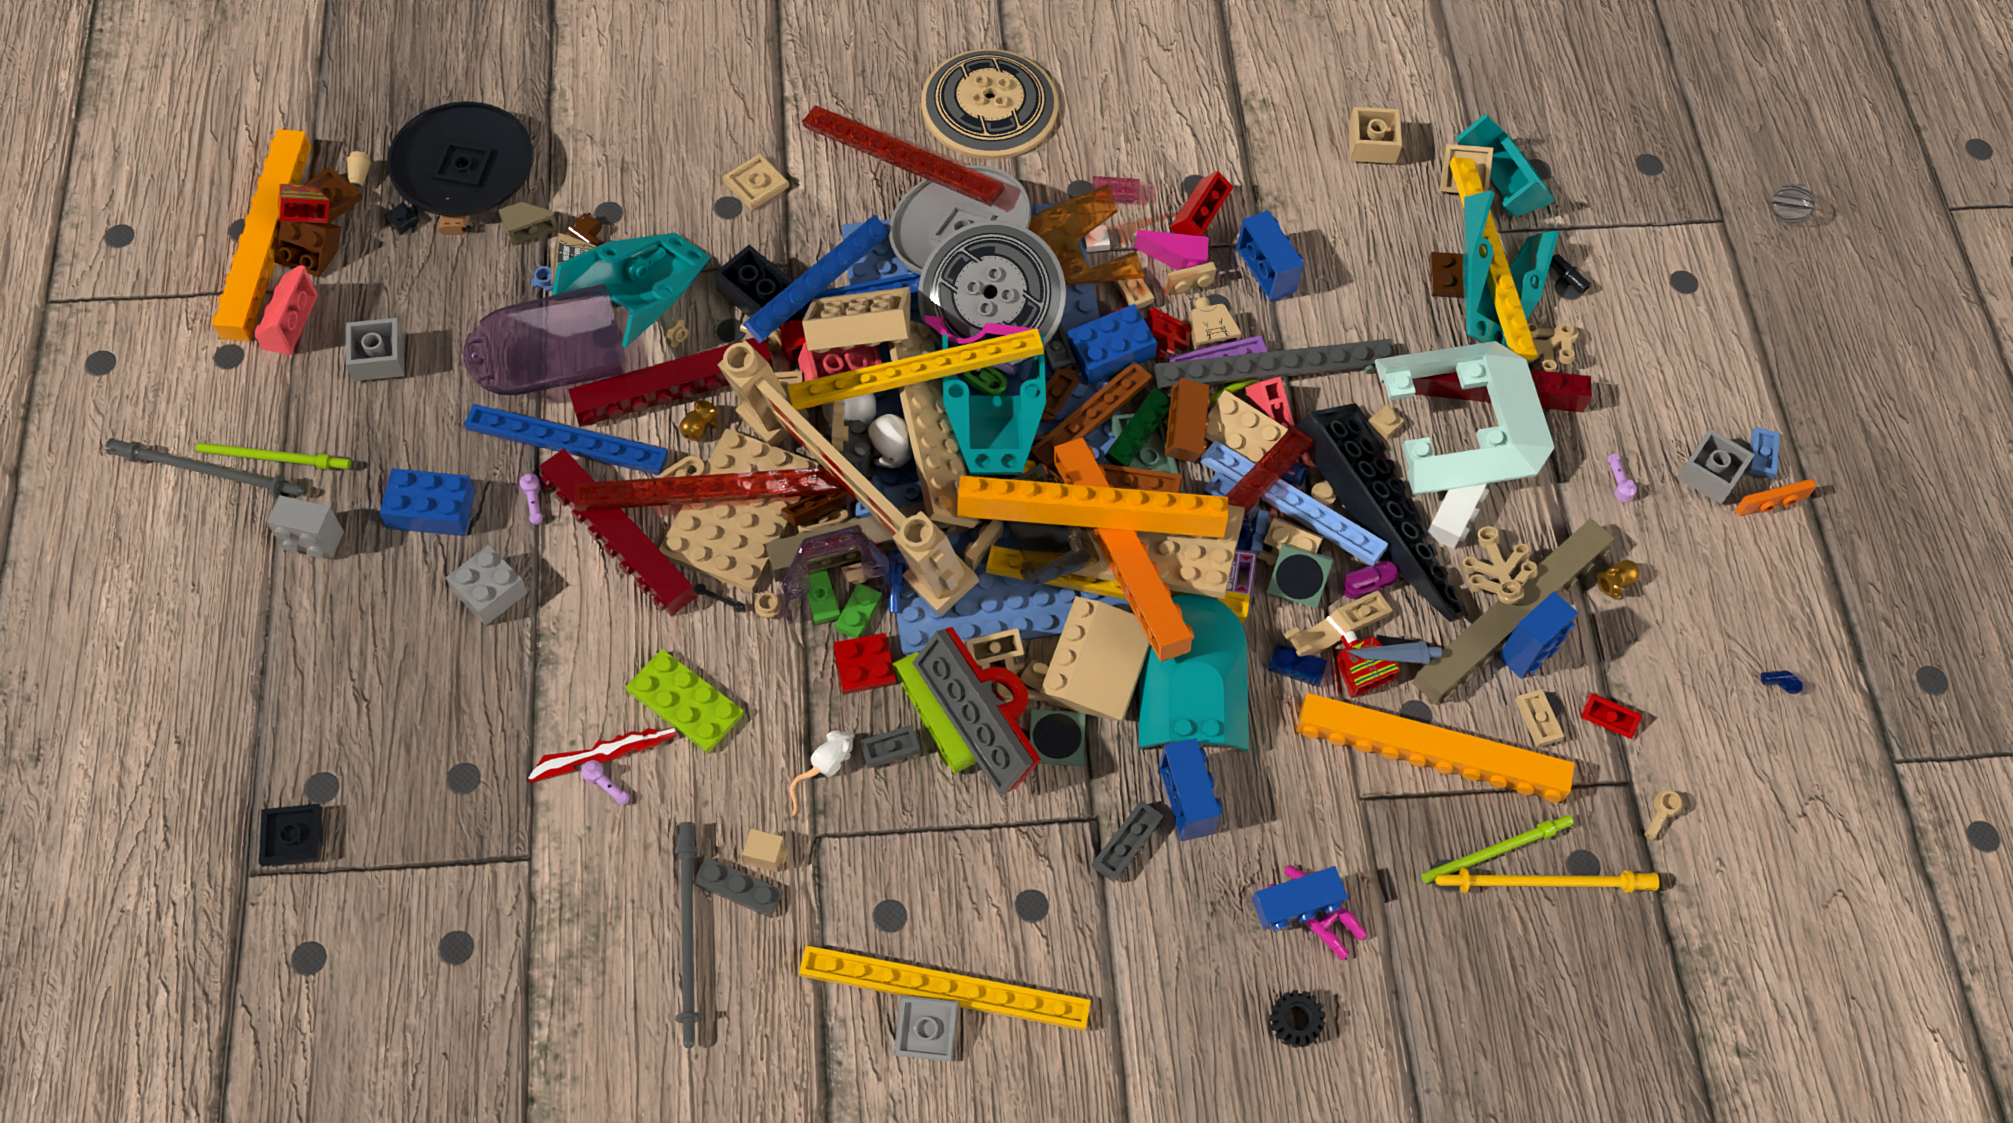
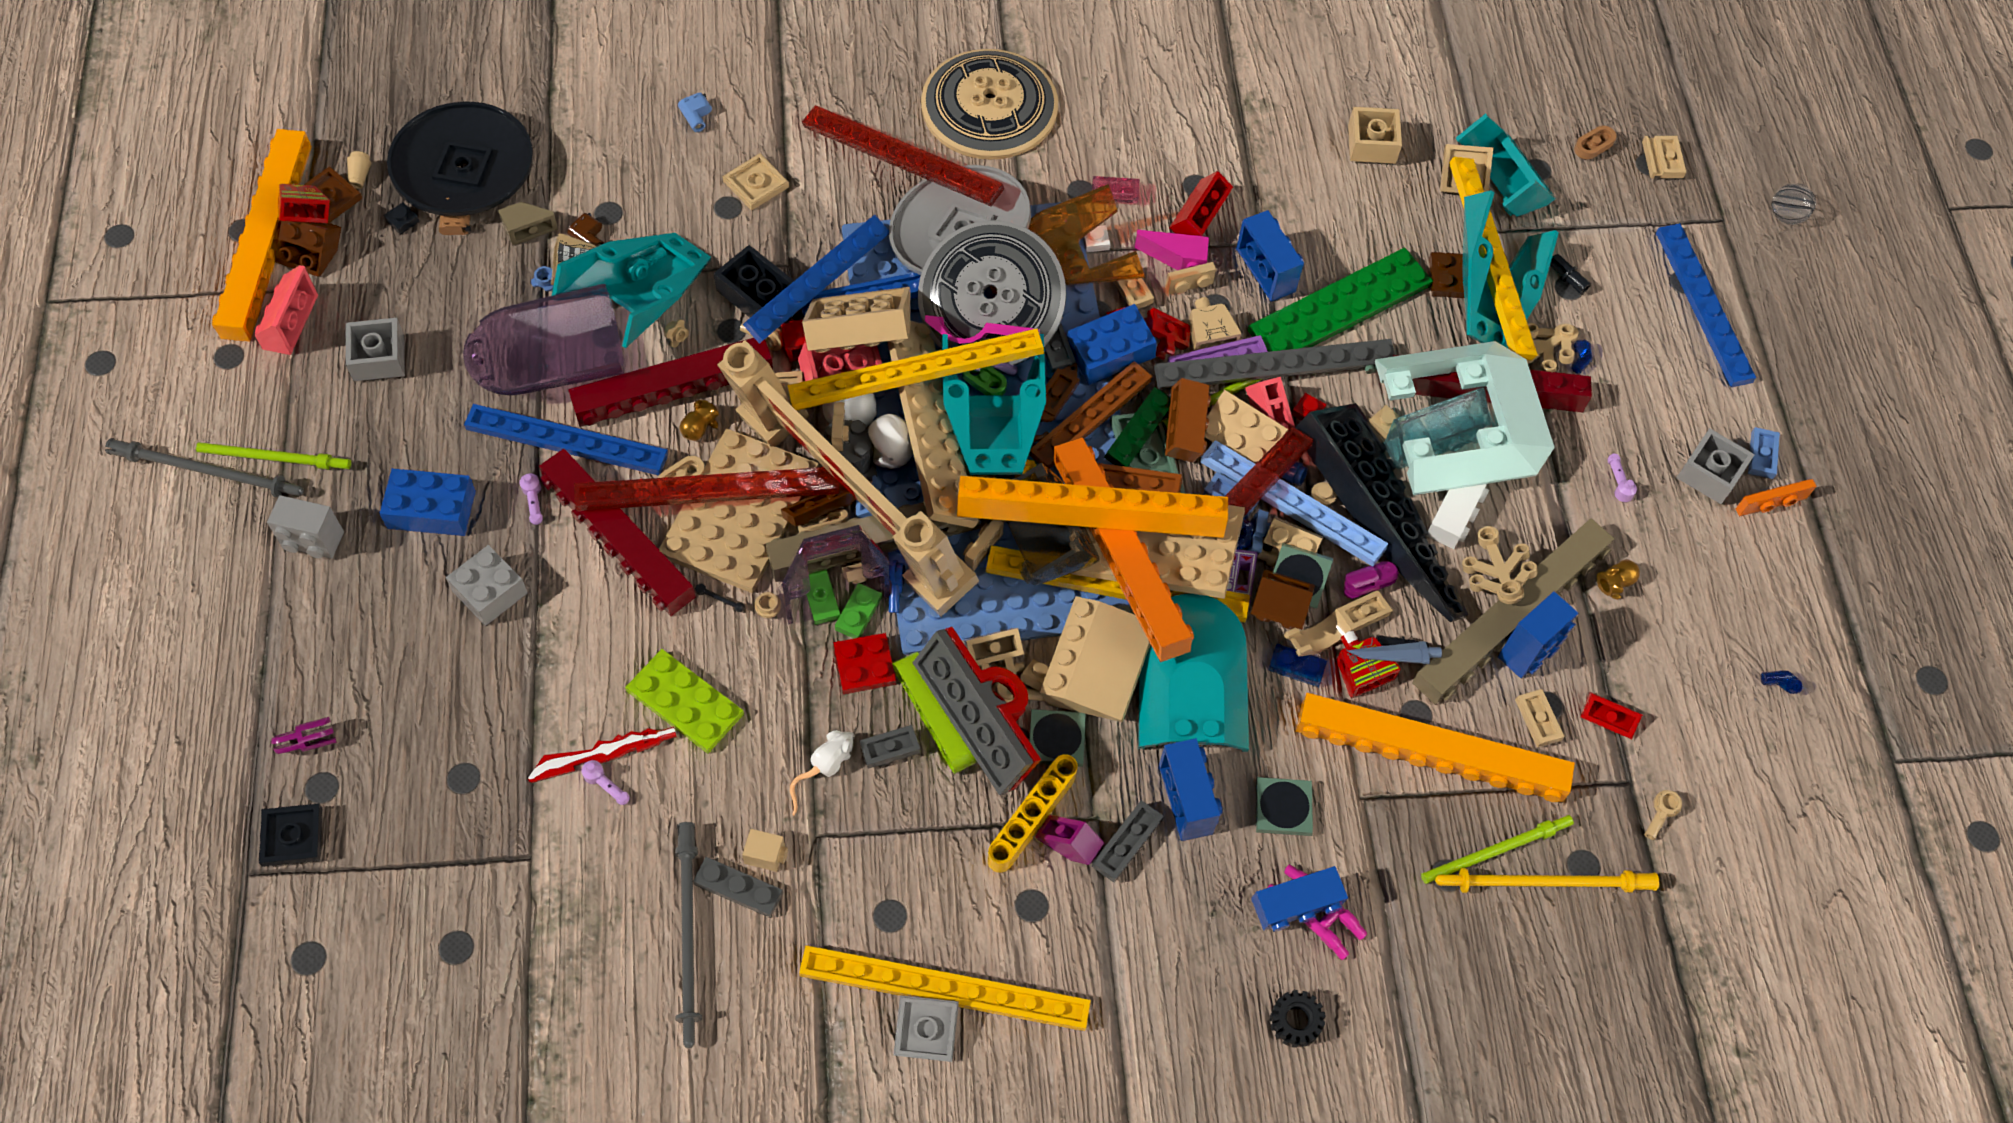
(304, 737): none -> magenta arm
(693, 109): none -> medium blue piece
(1030, 825): none -> yellow beam
(1070, 839): none -> magenta slope
(1282, 600): none -> reddish brown slope
(1284, 806): none -> tile
(1306, 405): none -> red plate
(1343, 303): none -> green plate
(1446, 424): none -> clear light blue slope
(1584, 349): none -> clear blue arm
(1591, 143): none -> medium nougat plate
(1664, 157): none -> tan plate
(1706, 305): none -> blue plate

